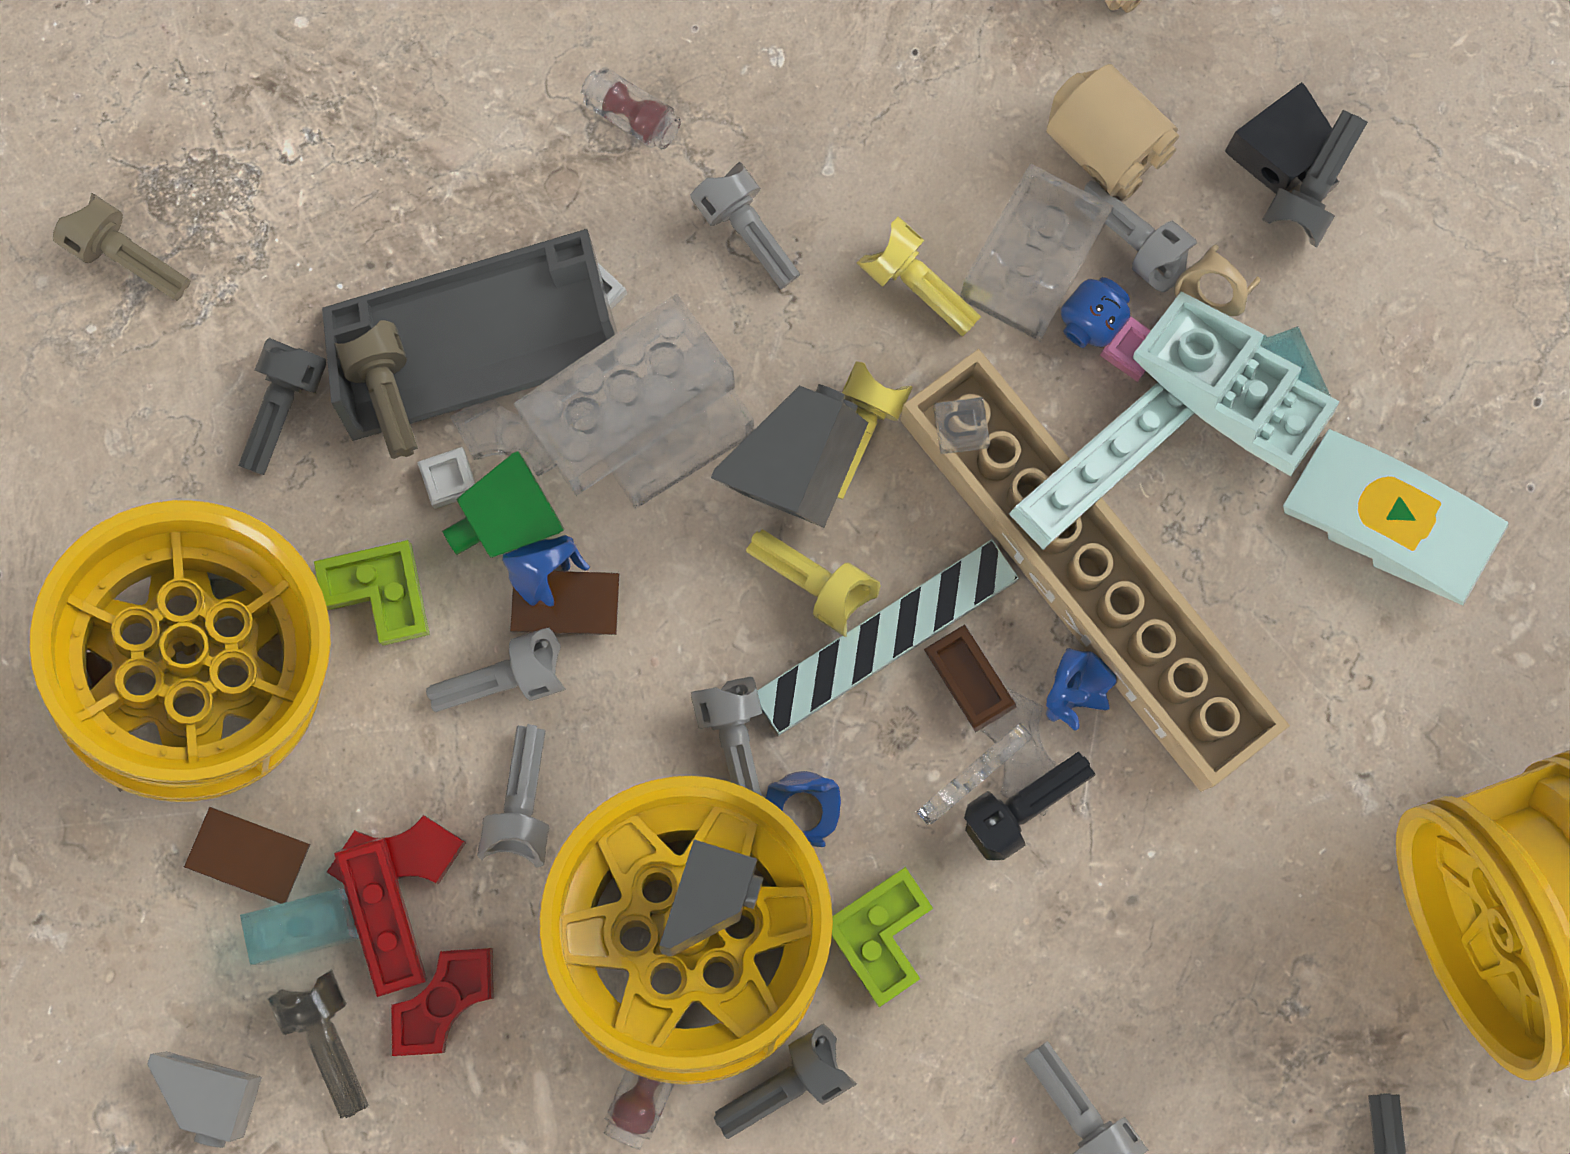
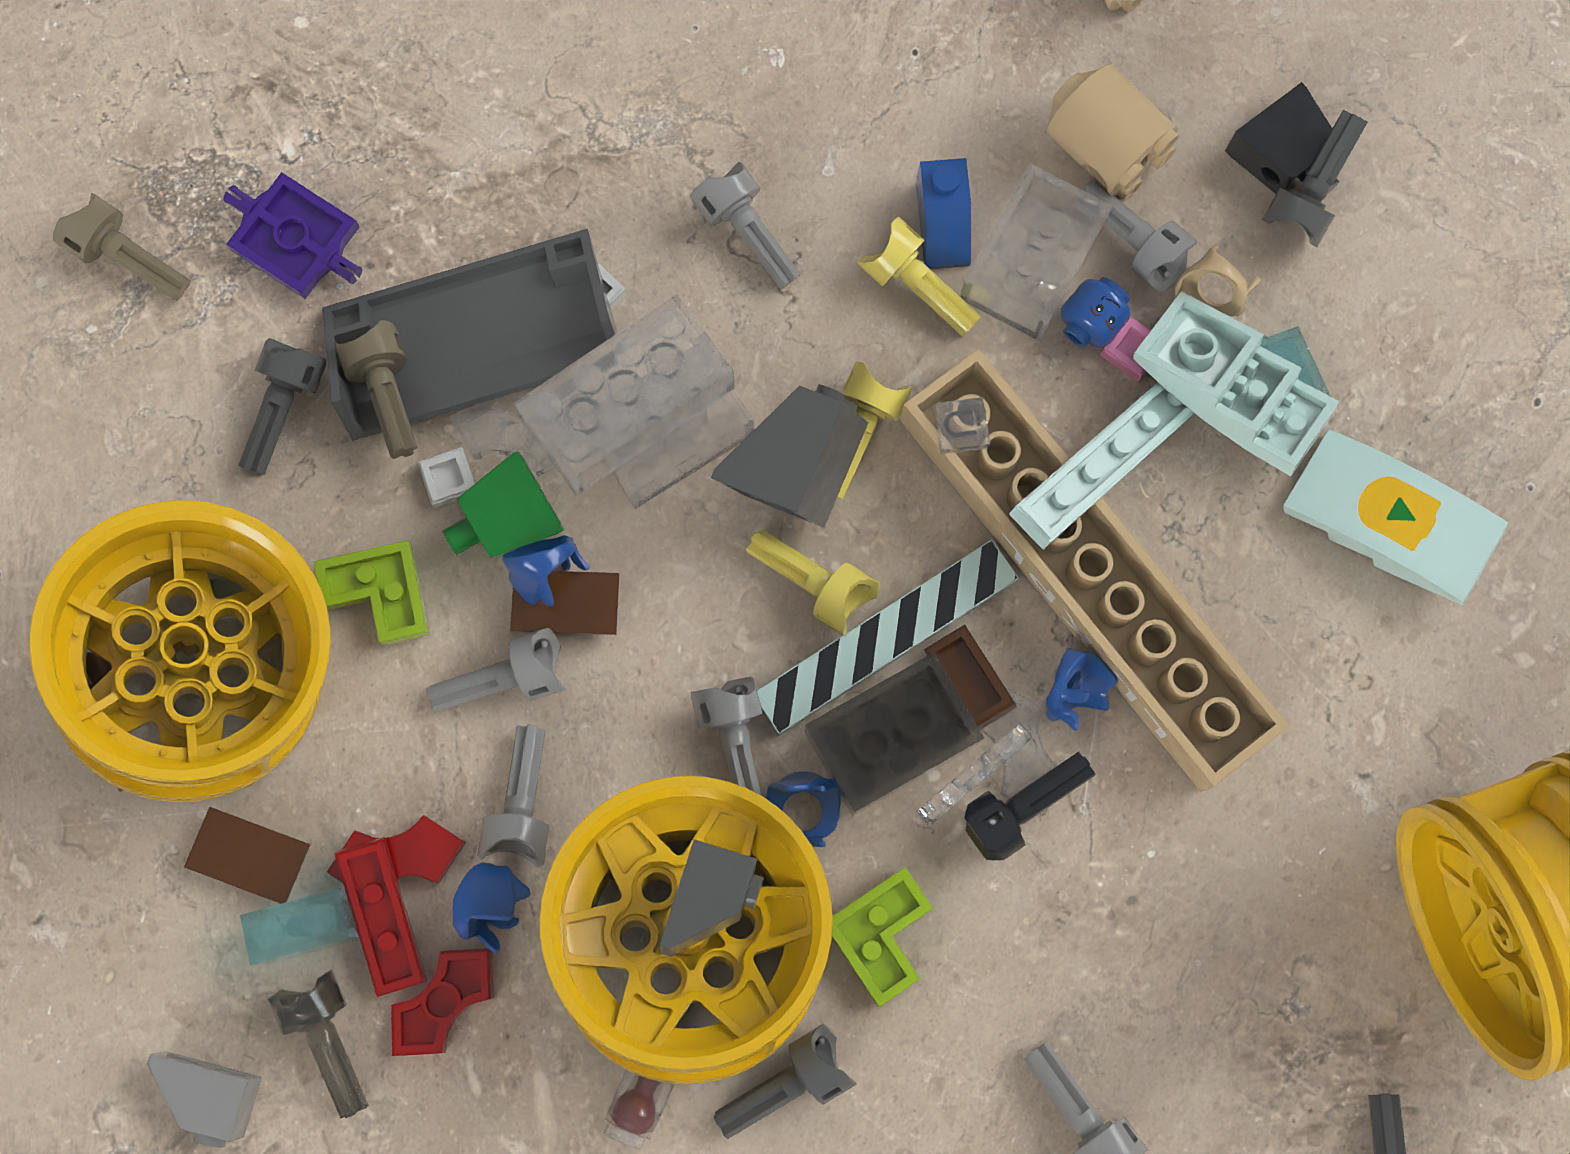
(293, 235): none -> dark purple plate
(486, 898): none -> blue piece
(648, 119): clear piece -> none
(893, 734): none -> clear smoke brick
(944, 212): none -> blue slope

